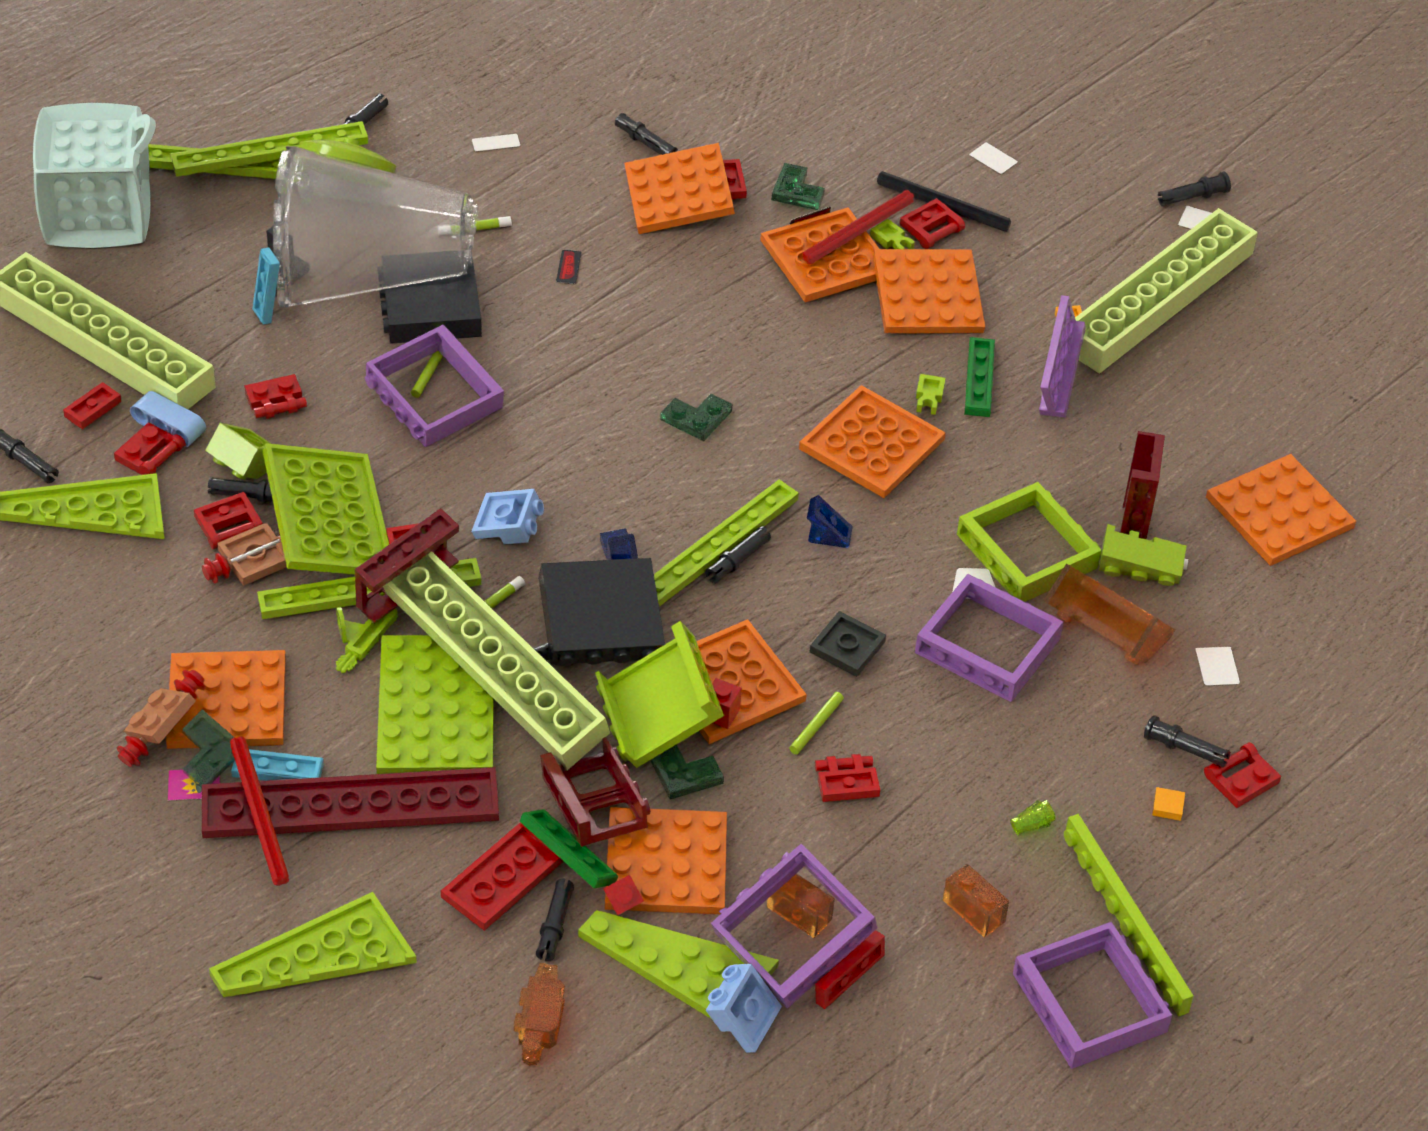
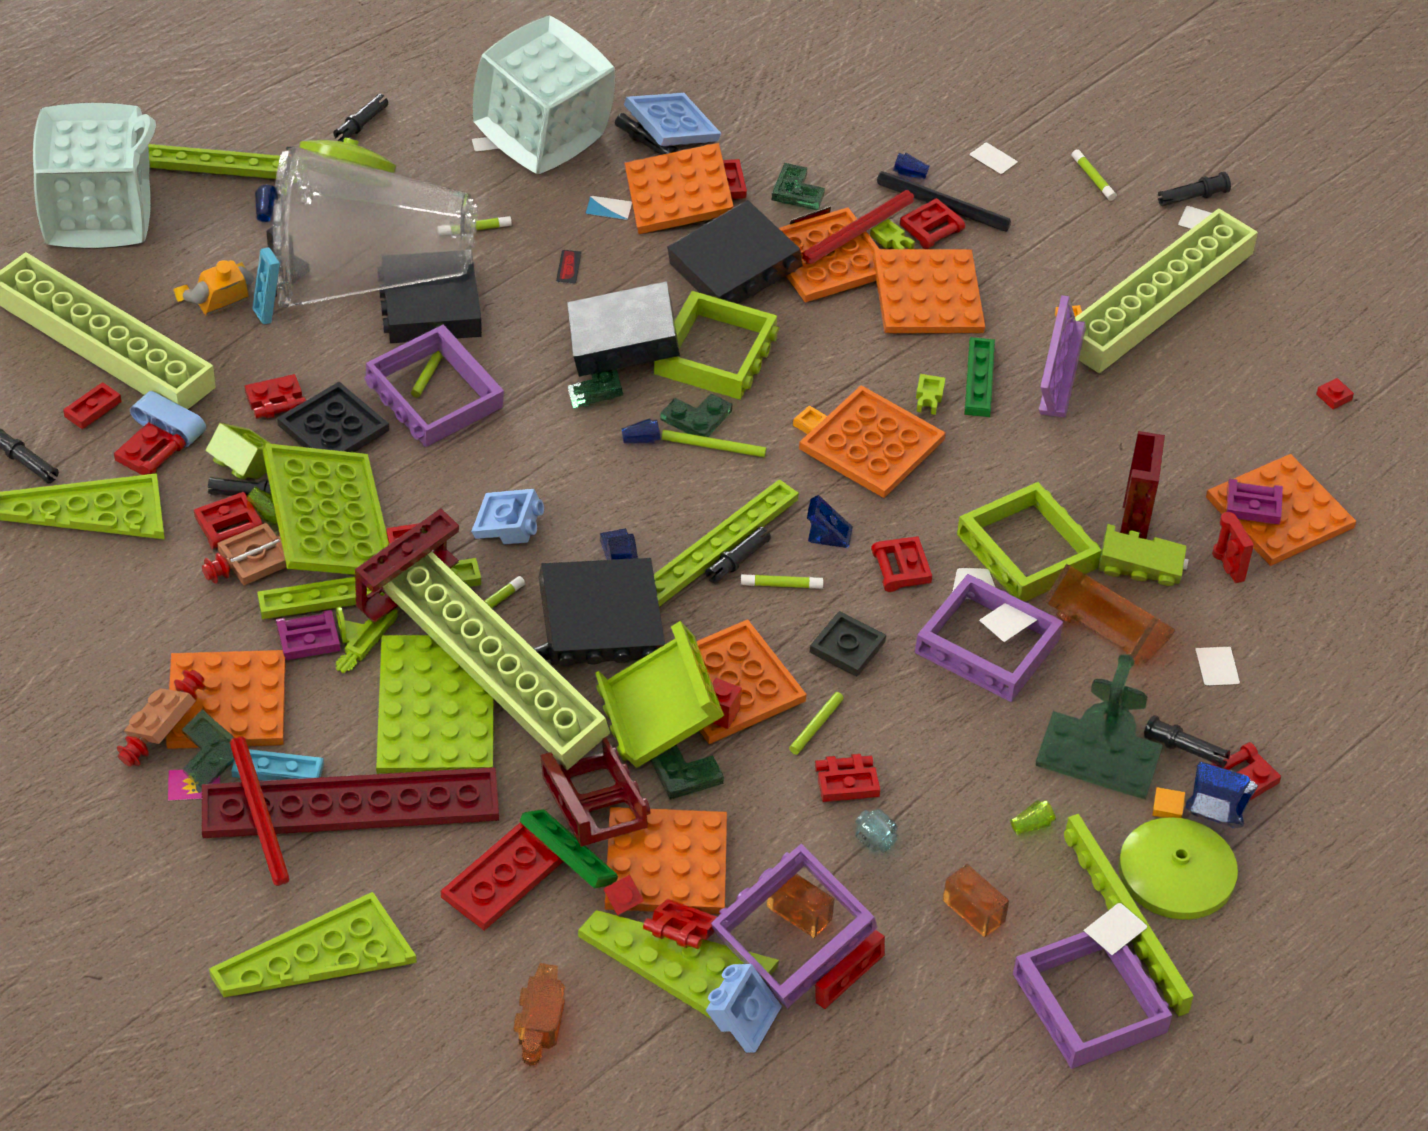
(218, 287): none -> light orange torso
(259, 149): lime plate -> none
(263, 503): none -> clear neon green cone
(265, 202): none -> clear blue cone
(308, 635): none -> magenta plate
(333, 421): none -> black plate
(543, 94): none -> light aqua piece
(552, 930): black pin -> none
(600, 388): none -> clear green plate
(608, 207): none -> sticker
(623, 329): none -> brick
(642, 432): none -> clear blue cone
(672, 119): none -> light blue plate
(680, 924): none -> red plate
(709, 377): none -> lime window
(714, 443): none -> lime bar
(735, 255): none -> black brick
(782, 581): none -> lime bar
(808, 419): none -> light orange tile
(876, 830): none -> clear light blue head
(910, 166): none -> clear blue cone
(910, 560): none -> red plate
(1007, 621): none -> white sticker
(1094, 175): none -> lime bar
(1100, 748): none -> clear green plate
(1115, 928): none -> white sticker
(1178, 868): none -> lime dish
(1220, 795): none -> clear blue piece
(1234, 552): none -> red plate
(1254, 502): none -> magenta plate
(1334, 393): none -> red plate

